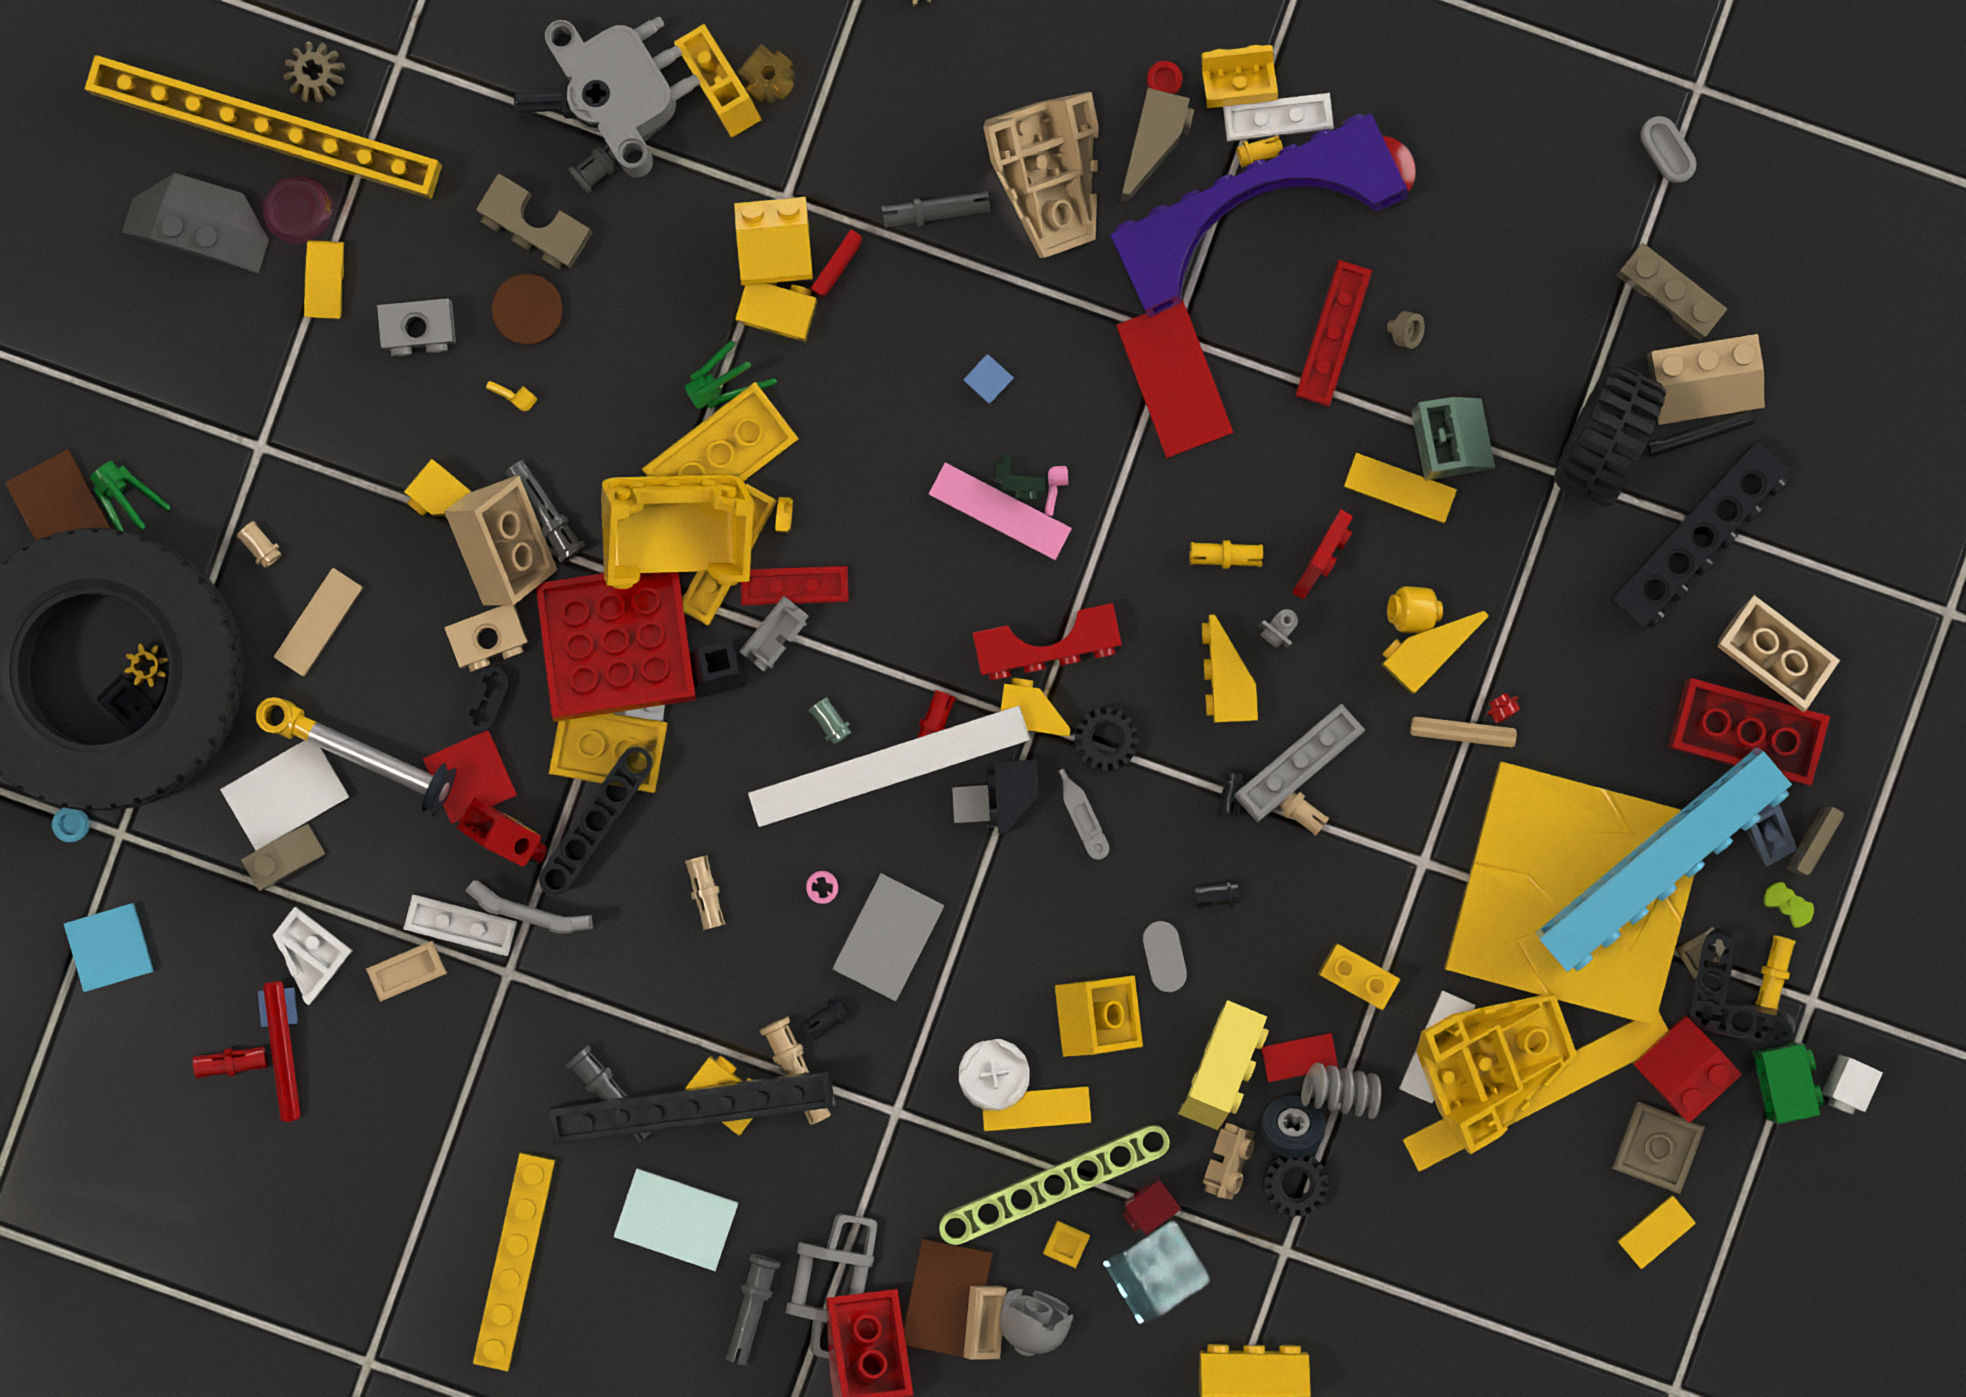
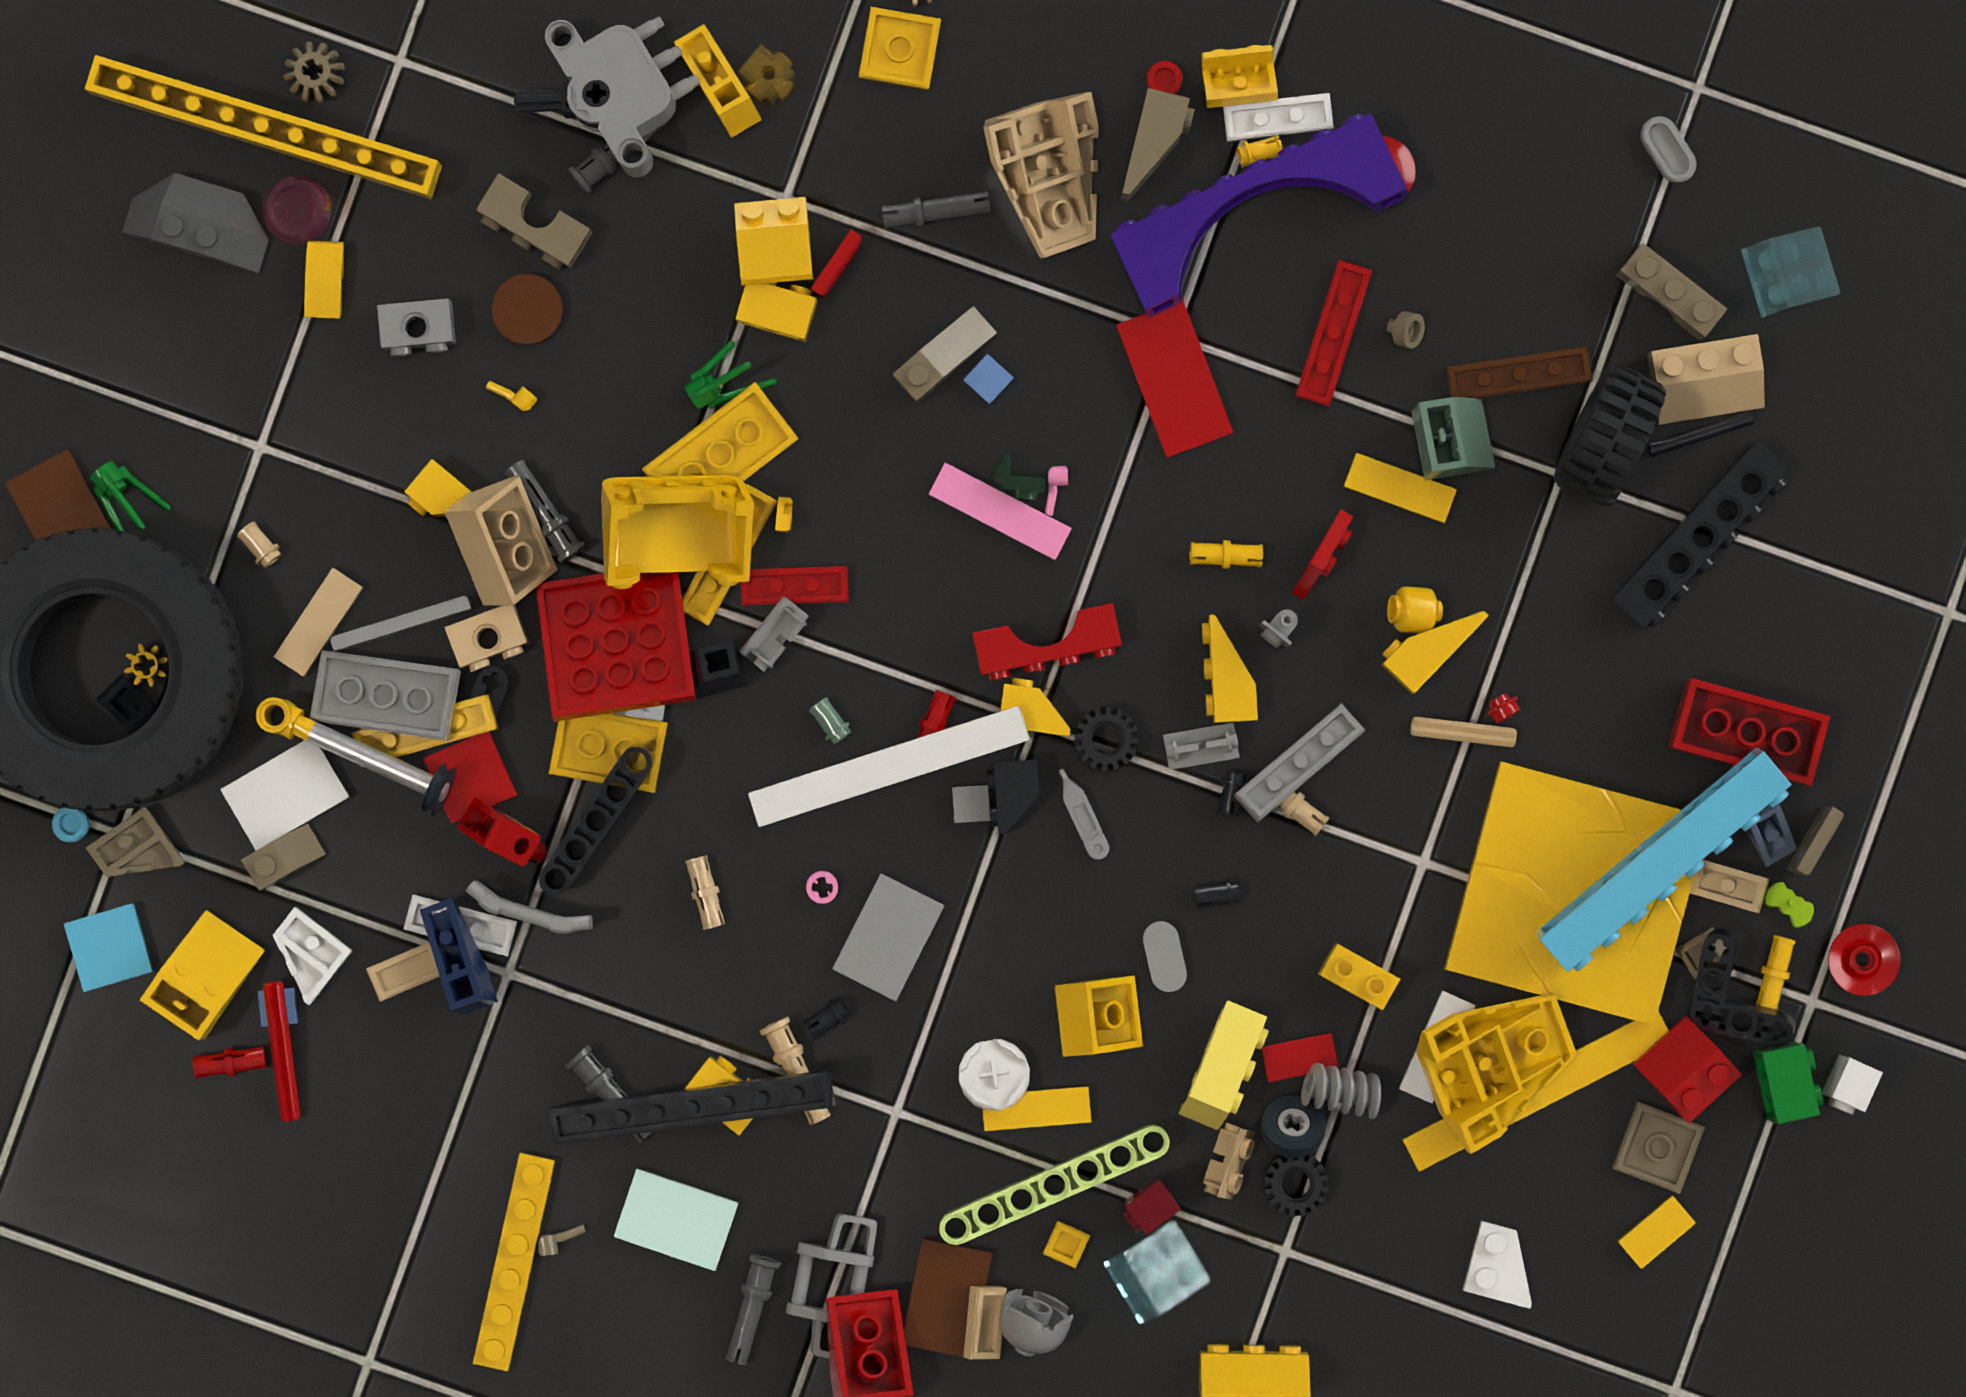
(135, 847): none -> dark tan wing
(202, 975): none -> yellow slope
(385, 695): none -> light grey tile
(401, 623): none -> light grey tile
(457, 958): none -> dark blue slope
(469, 719): none -> yellow tile
(548, 1242): none -> dark tan hand
(899, 48): none -> yellow tile
(944, 354): none -> slope
(1201, 746): none -> light grey hinge
(1498, 1266): none -> white wing
(1520, 374): none -> reddish brown tile
(1730, 886): none -> tan hinge
(1777, 653): tan slope -> none
(1790, 271): none -> clear light blue bracket
(1881, 965): none -> red dish

